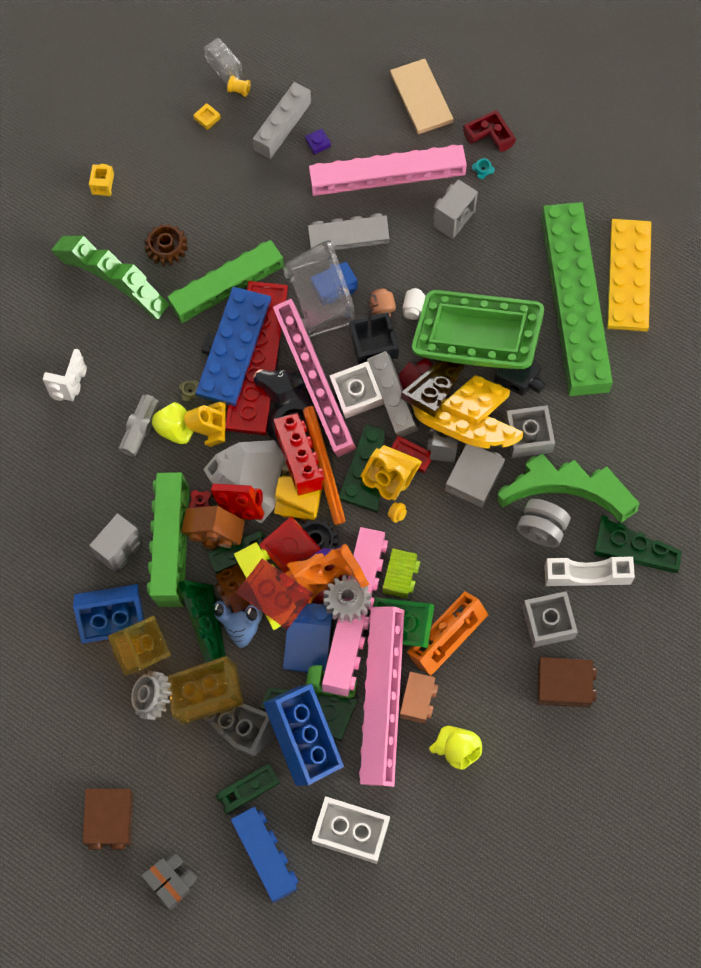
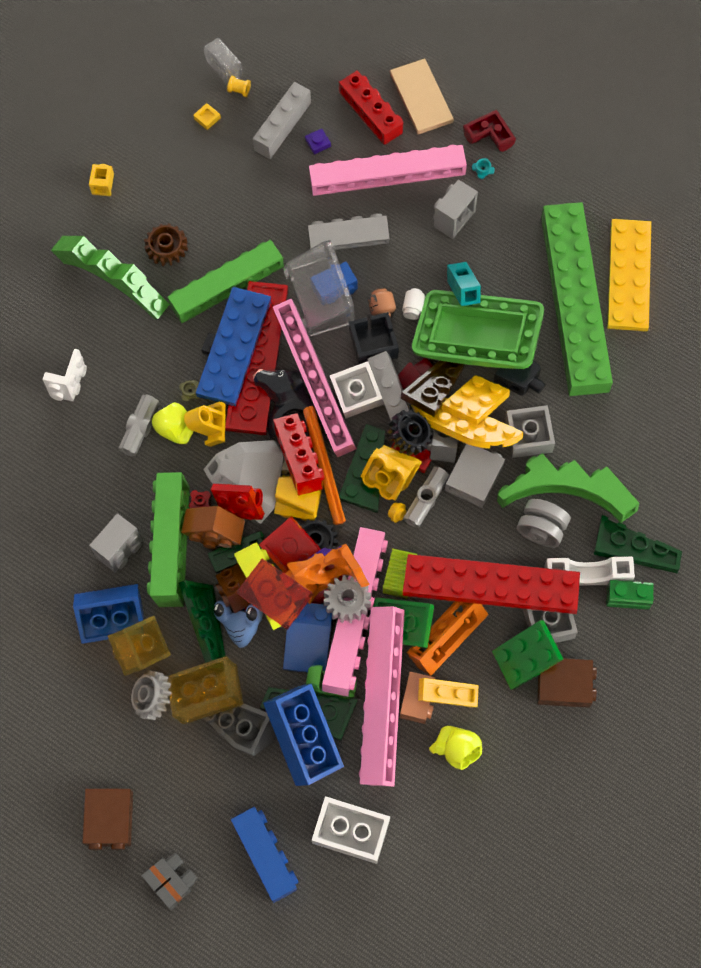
(248, 788): dark green plate -> none
(371, 107): none -> red brick
(409, 432): none -> black gear
(432, 487): none -> light grey piece
(448, 692): none -> yellow plate
(463, 283): none -> teal brick
(491, 584): none -> red plate
(527, 654): none -> green plate
(629, 594): none -> green brick

